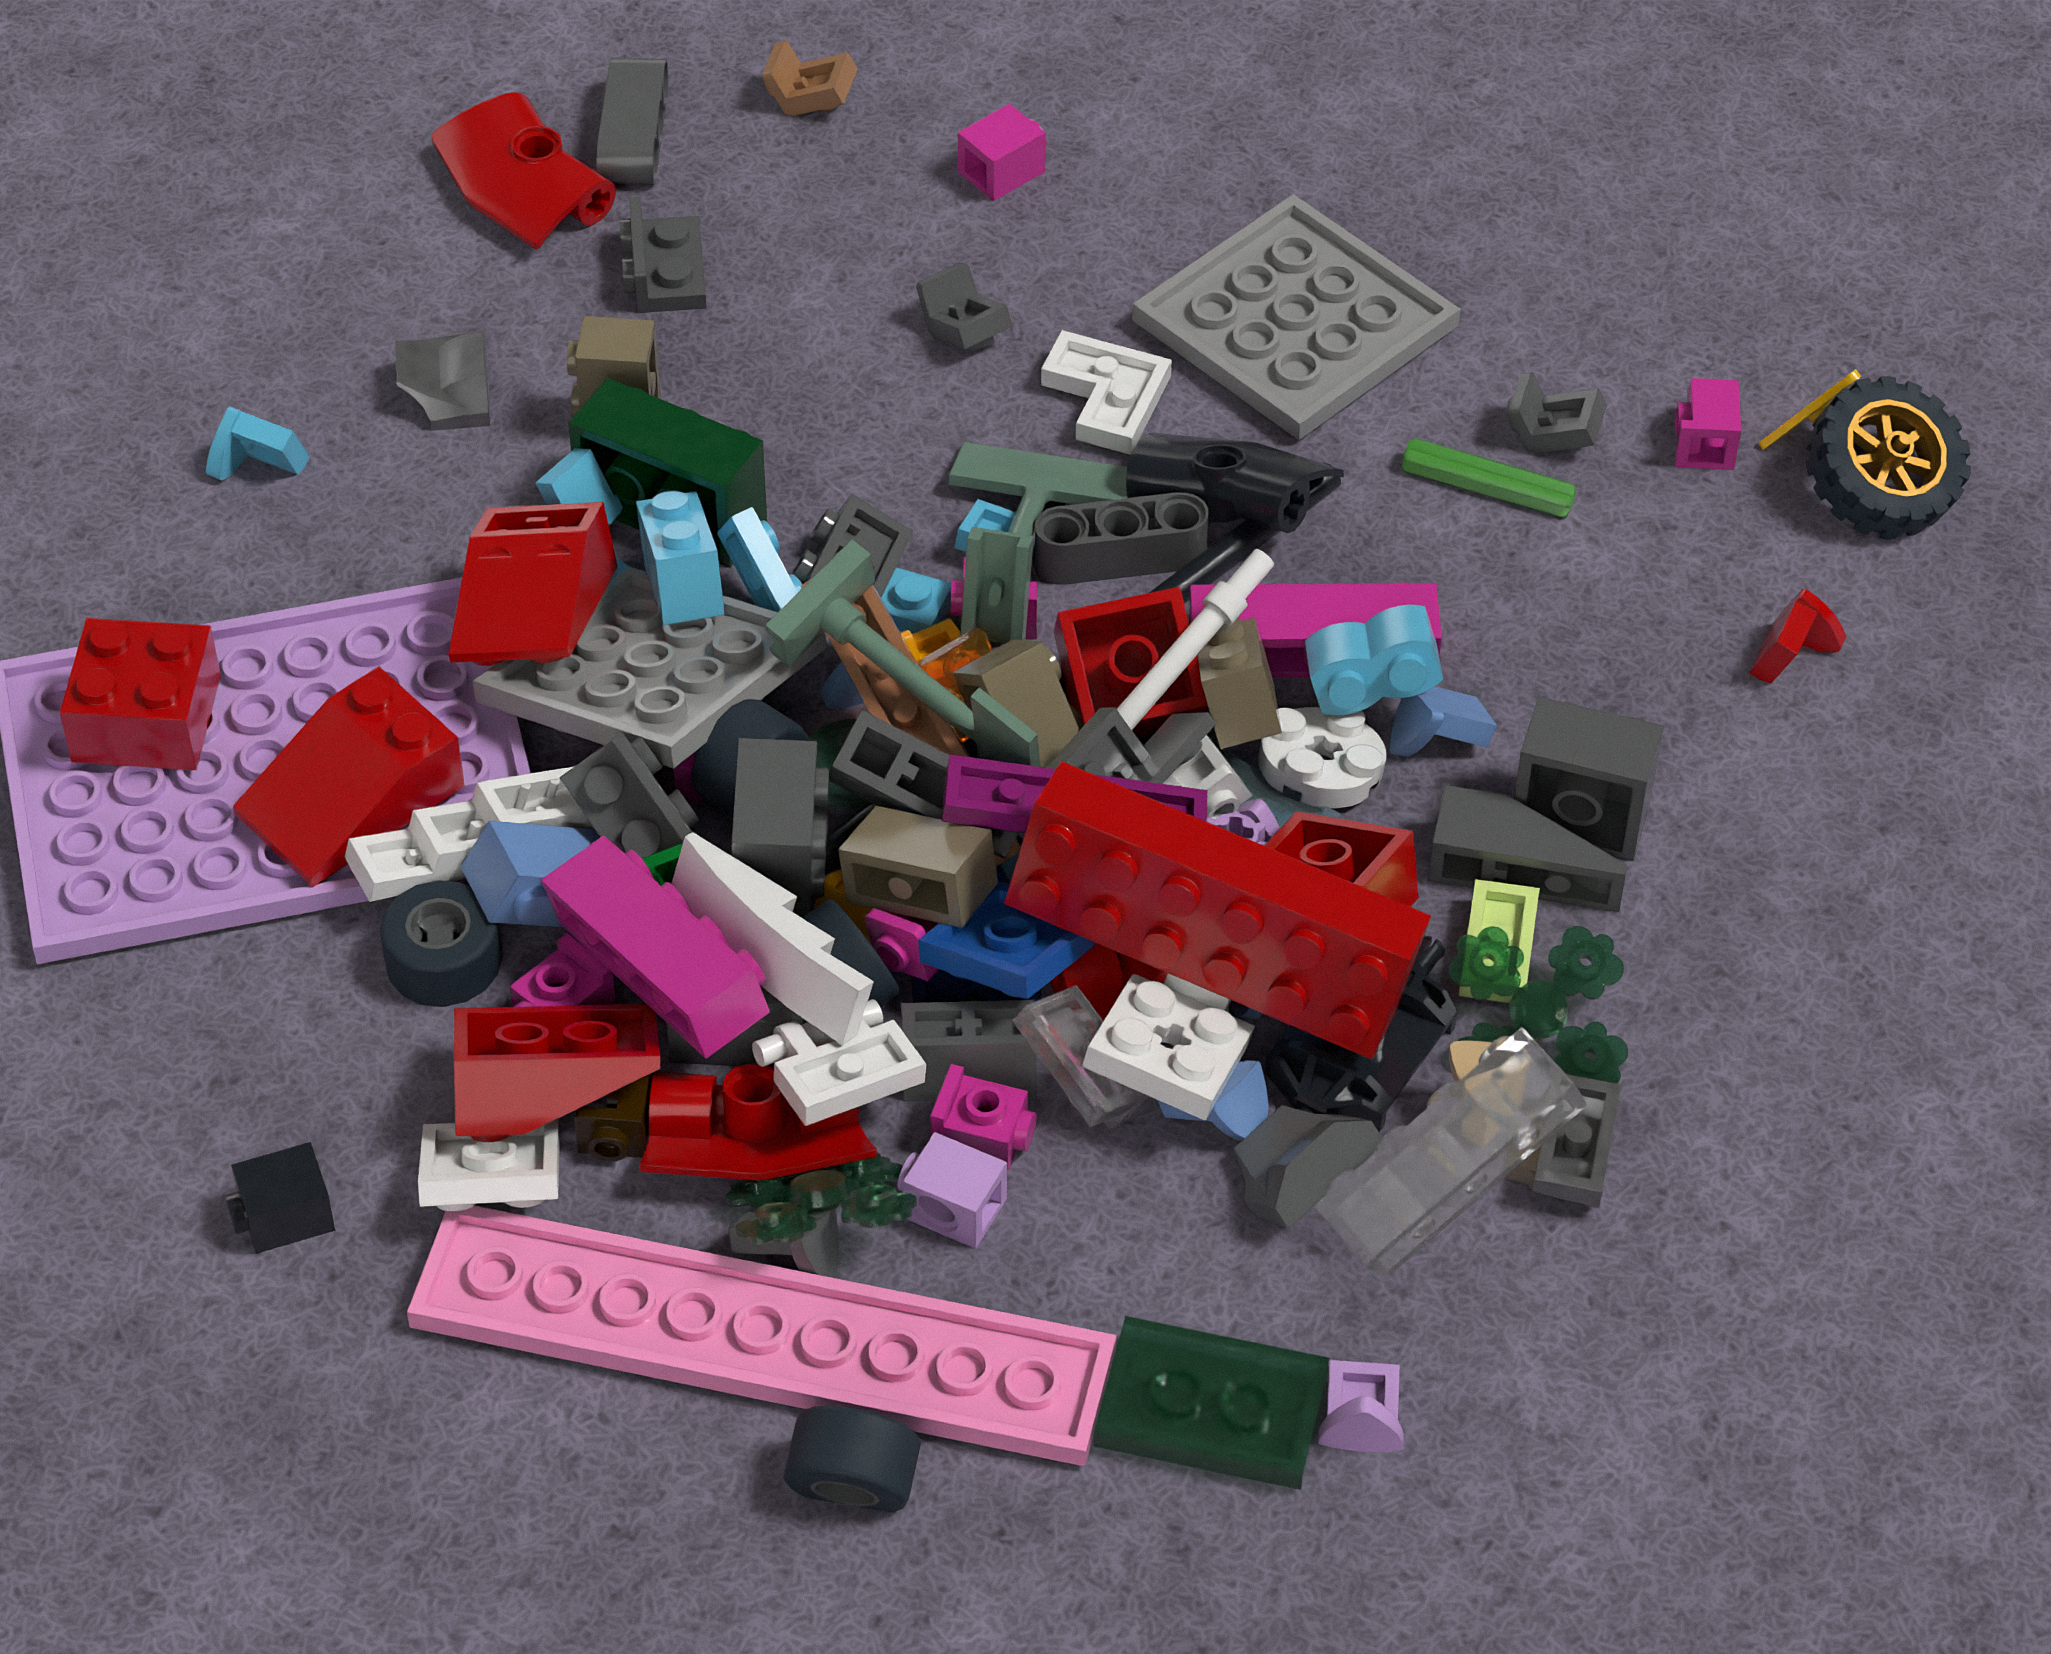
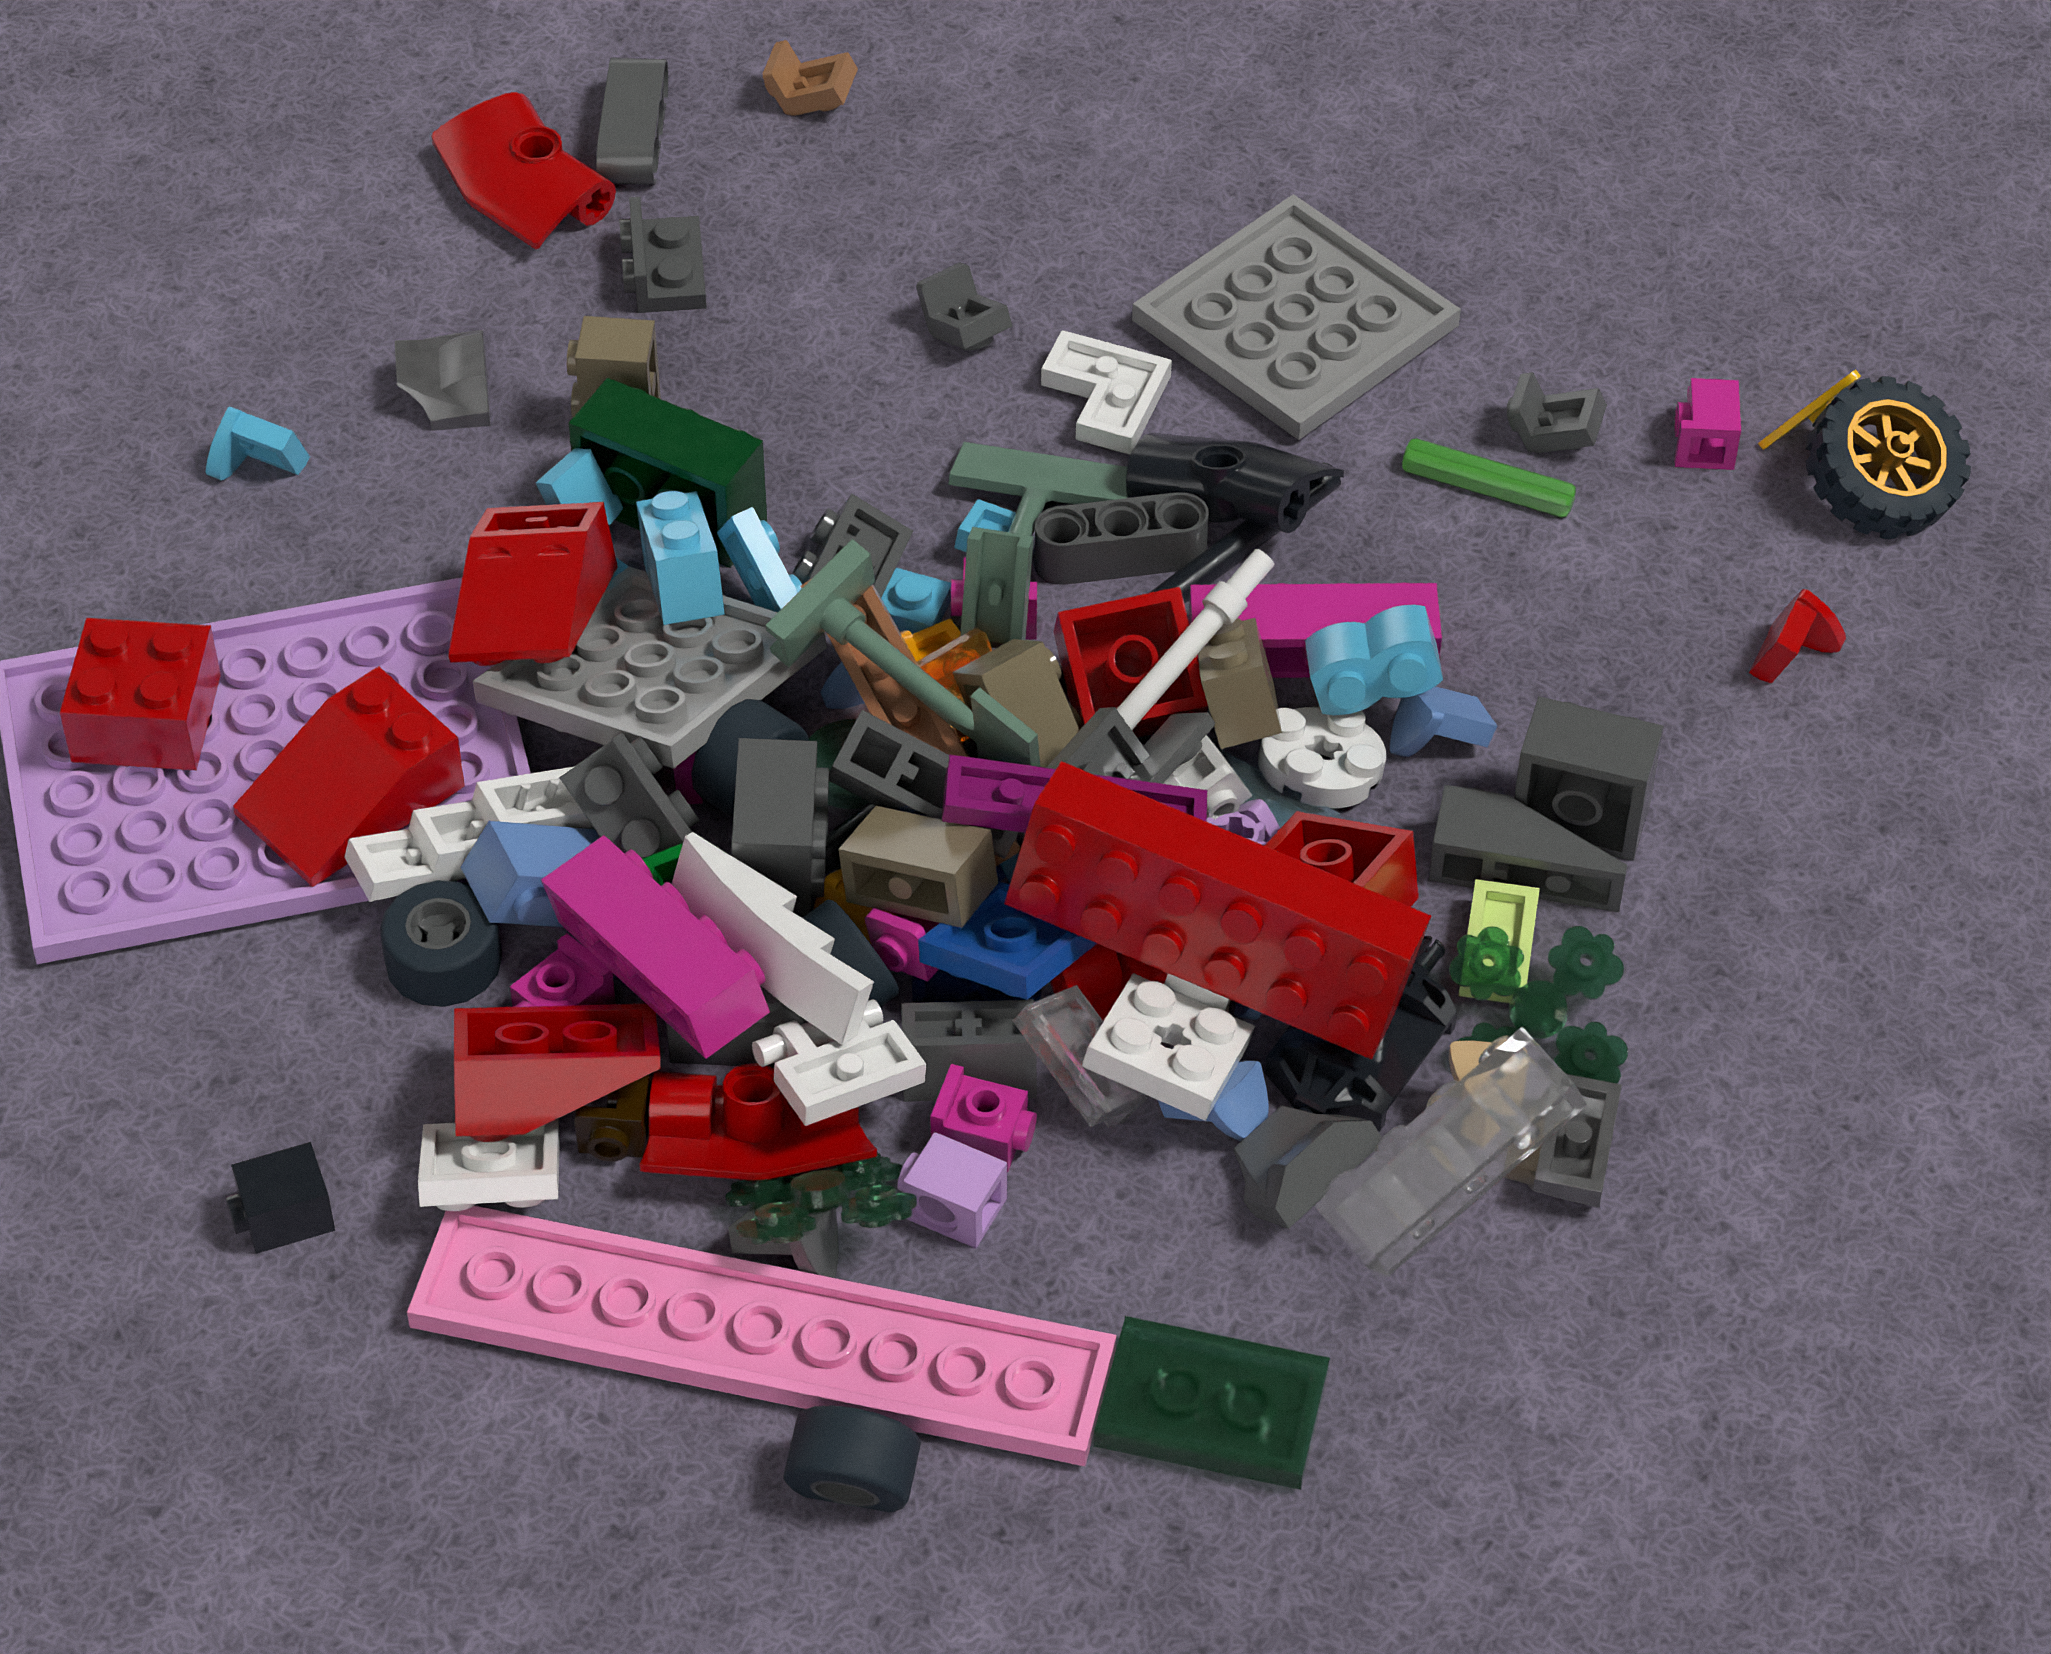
(1001, 151): dark pink brick -> none
(1362, 1407): lavender tile -> none

